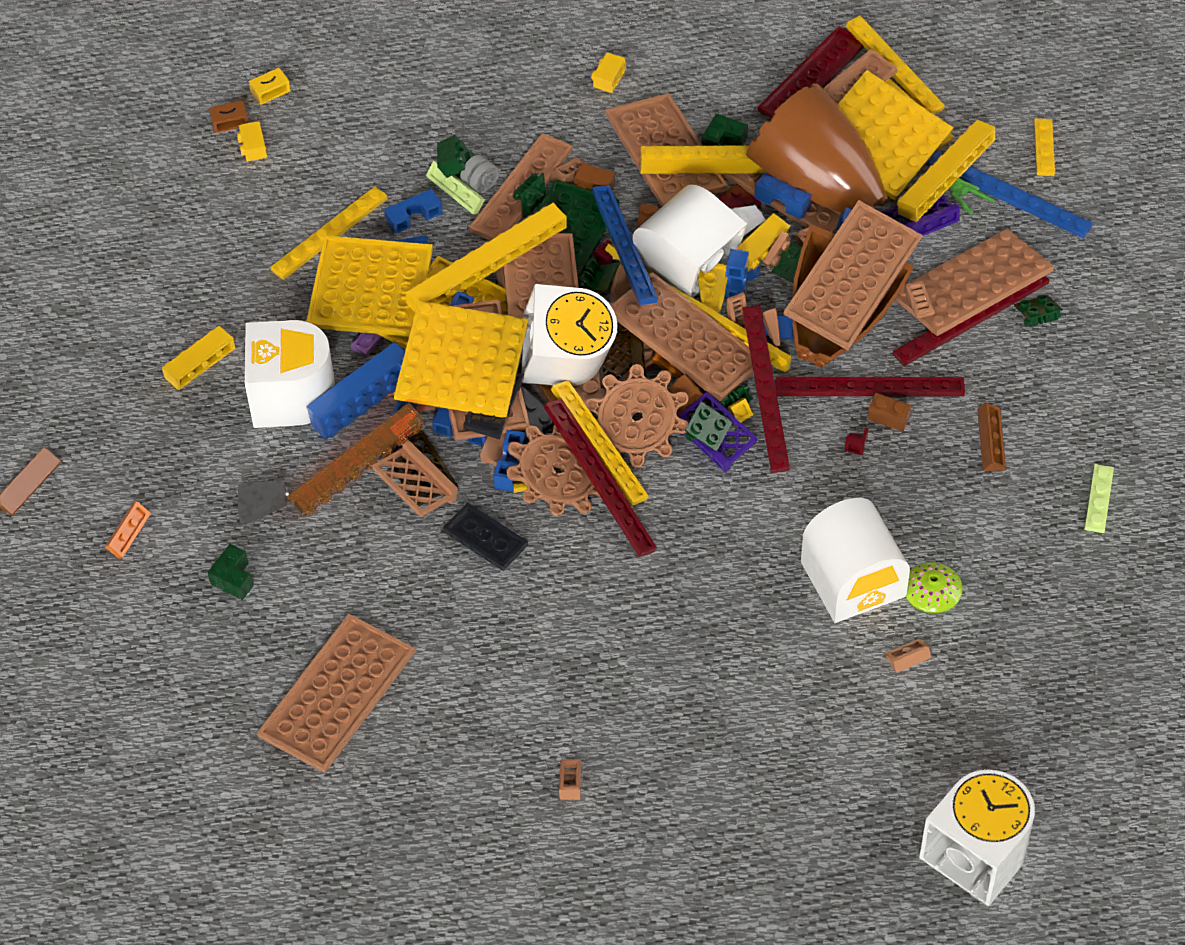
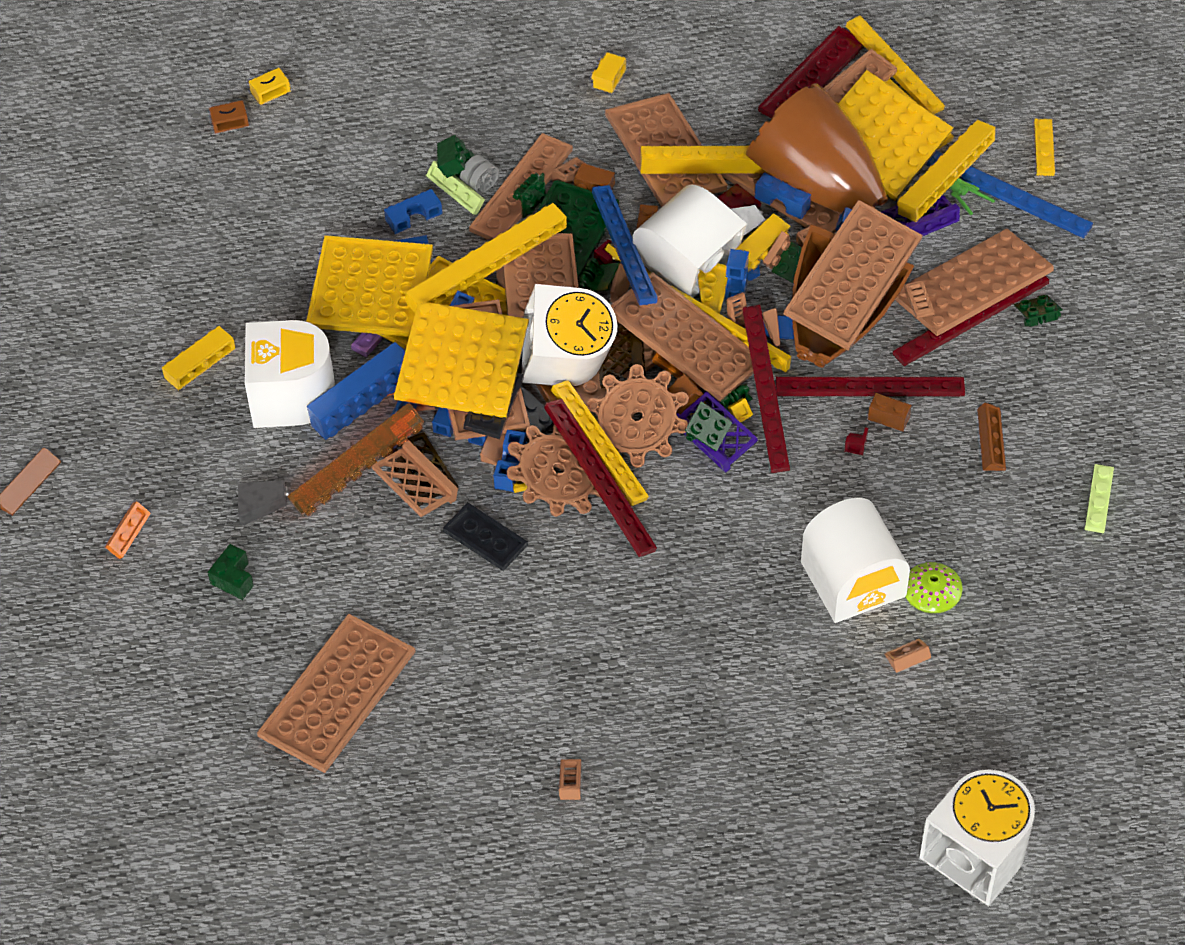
(252, 140): yellow brick -> none
(335, 227): yellow plate -> none
(725, 131): dark green brick -> none

